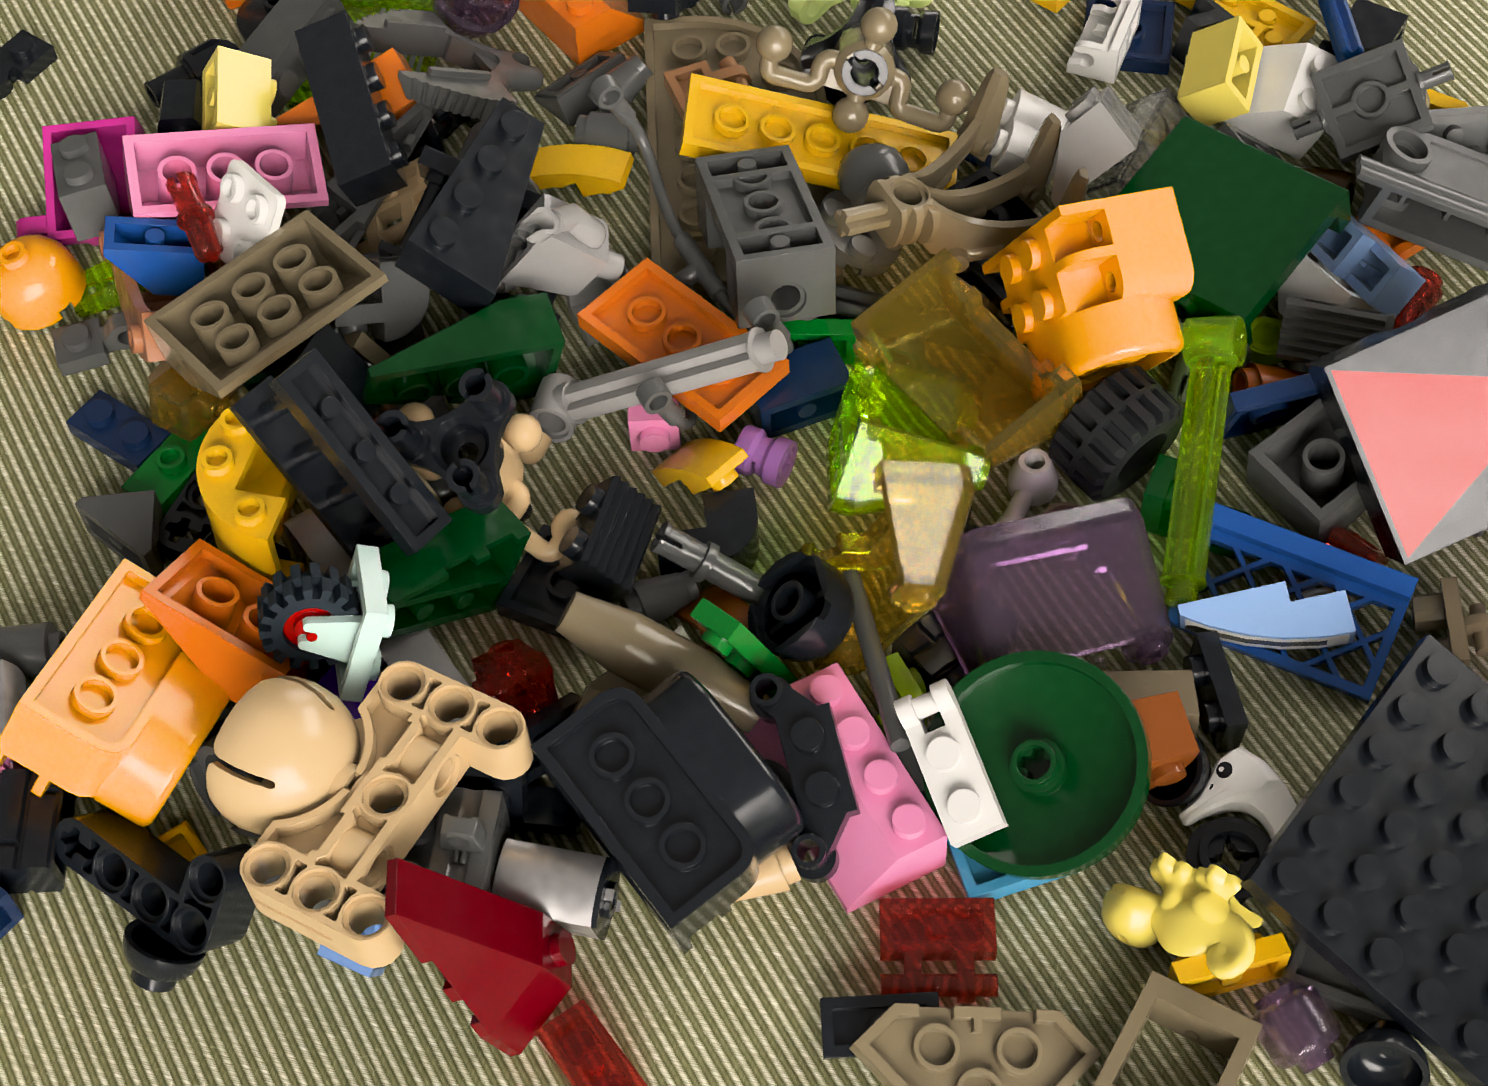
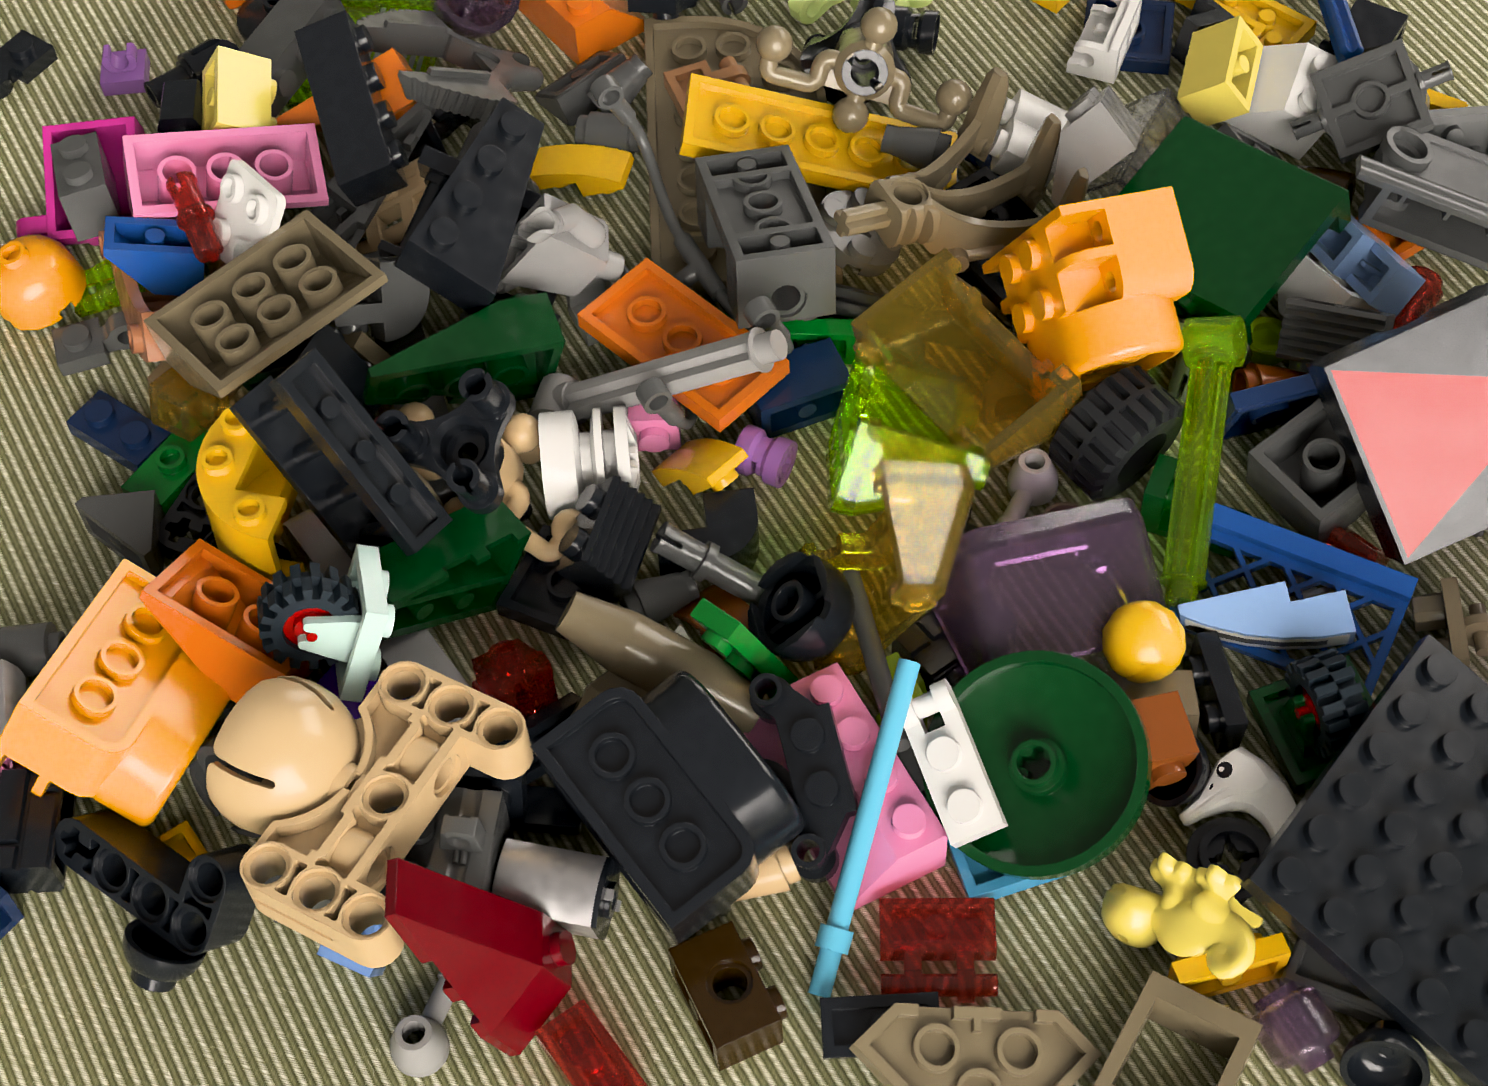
(124, 70): none -> medium lavender tile
(433, 1050): none -> light grey bar
(578, 459): none -> white wheel
(729, 1027): none -> dark brown brick
(835, 936): none -> medium azure bar
(865, 165): dark grey hair -> none
(915, 144): none -> dark grey cone
(1143, 641): none -> yellow hair
(1310, 713): none -> plate

